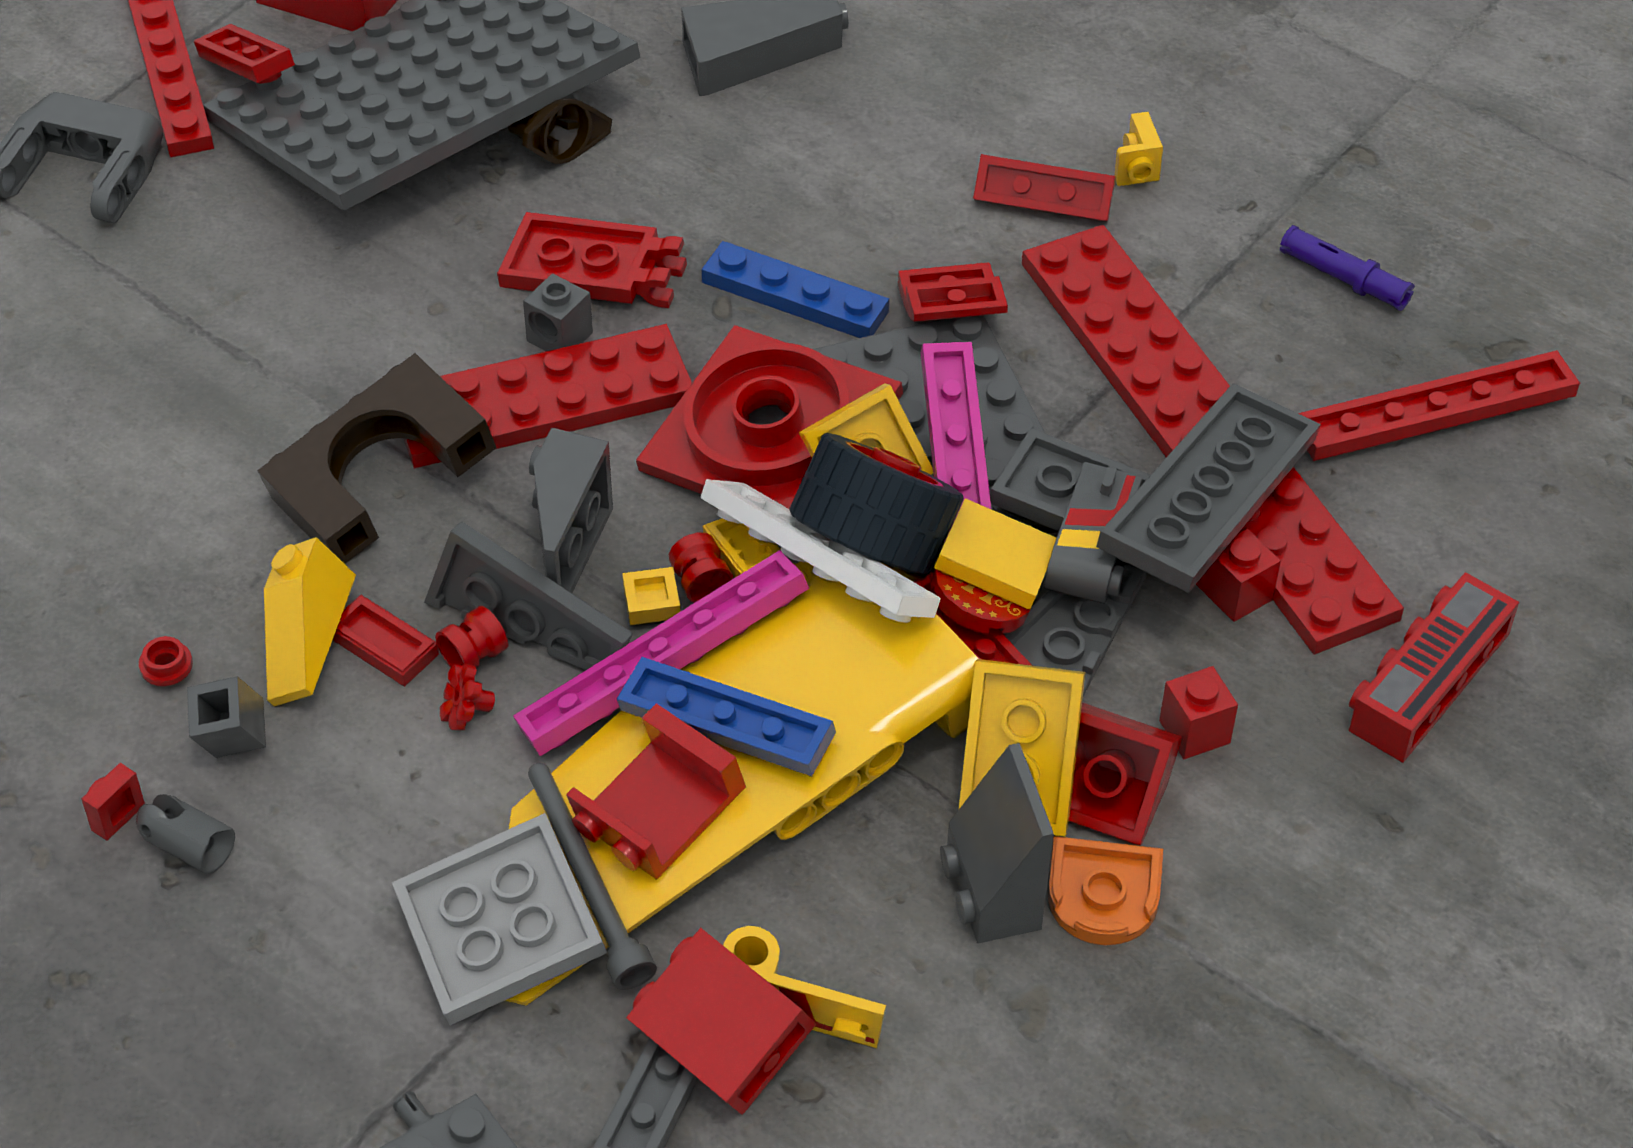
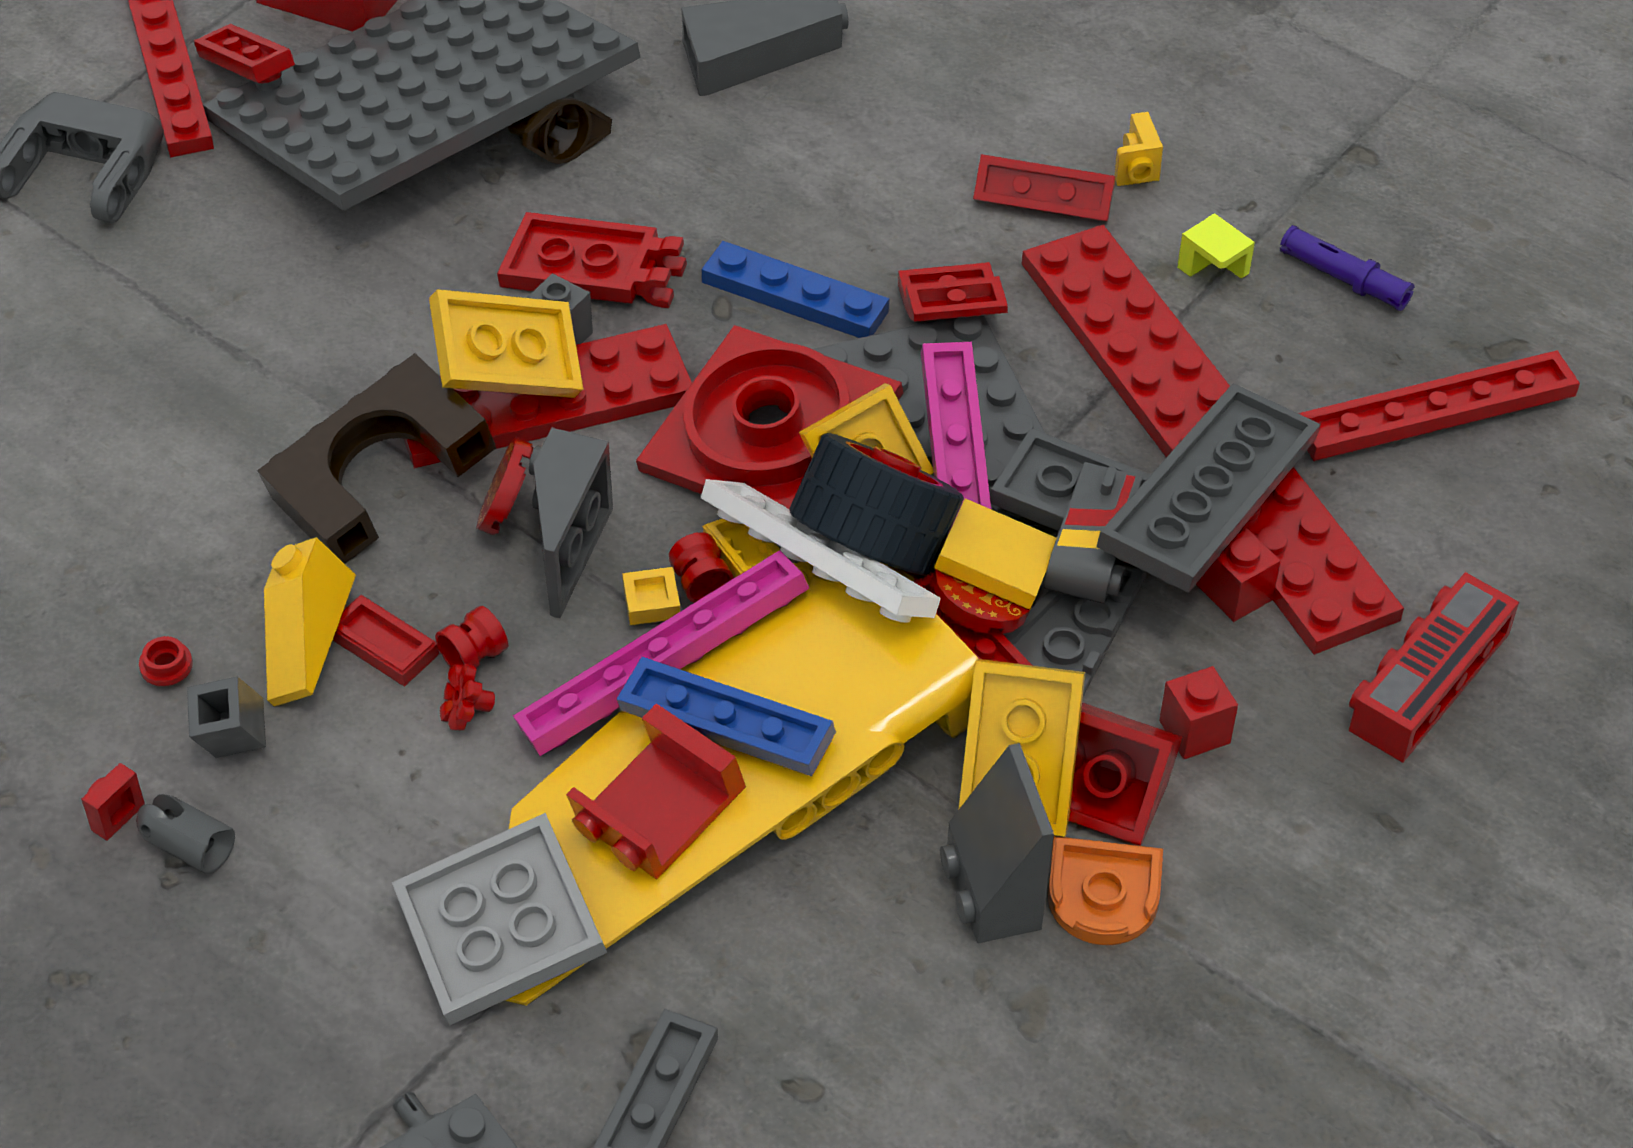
(504, 487): none -> red tile
(505, 344): none -> yellow plate
(523, 600): dark grey wing -> none
(628, 961): dark grey piece -> none
(720, 1020): red panel -> none
(831, 1010): yellow door -> none
(1215, 243): none -> neon yellow panel

